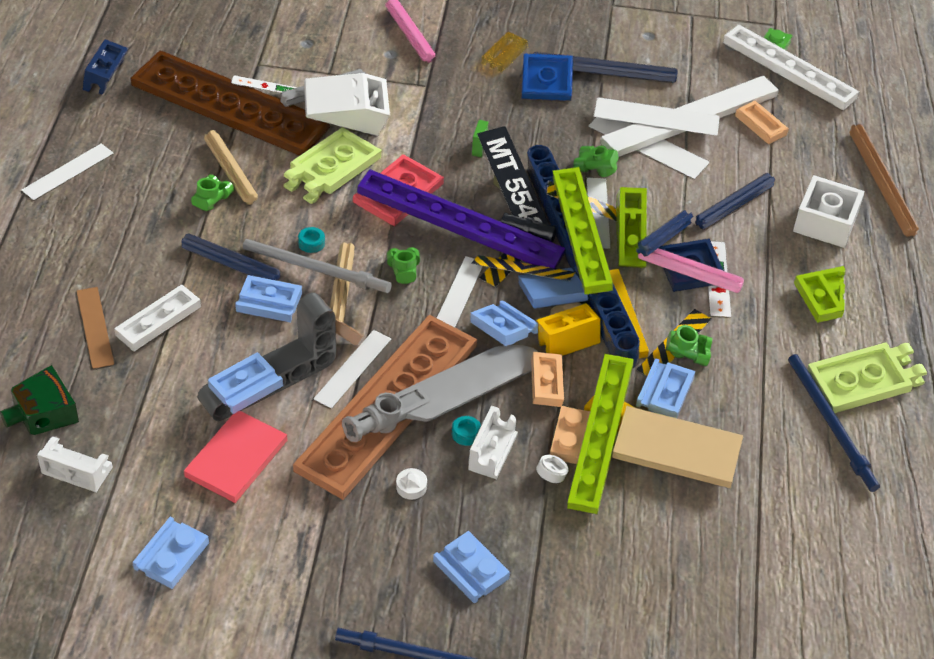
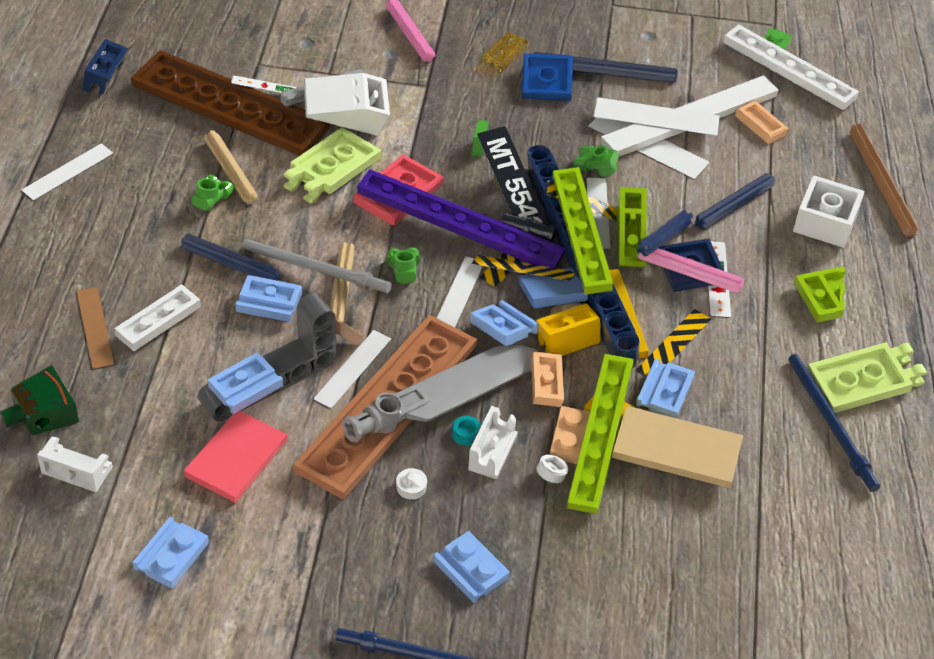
(311, 240): teal tile -> none
(688, 344): bright green plate -> none

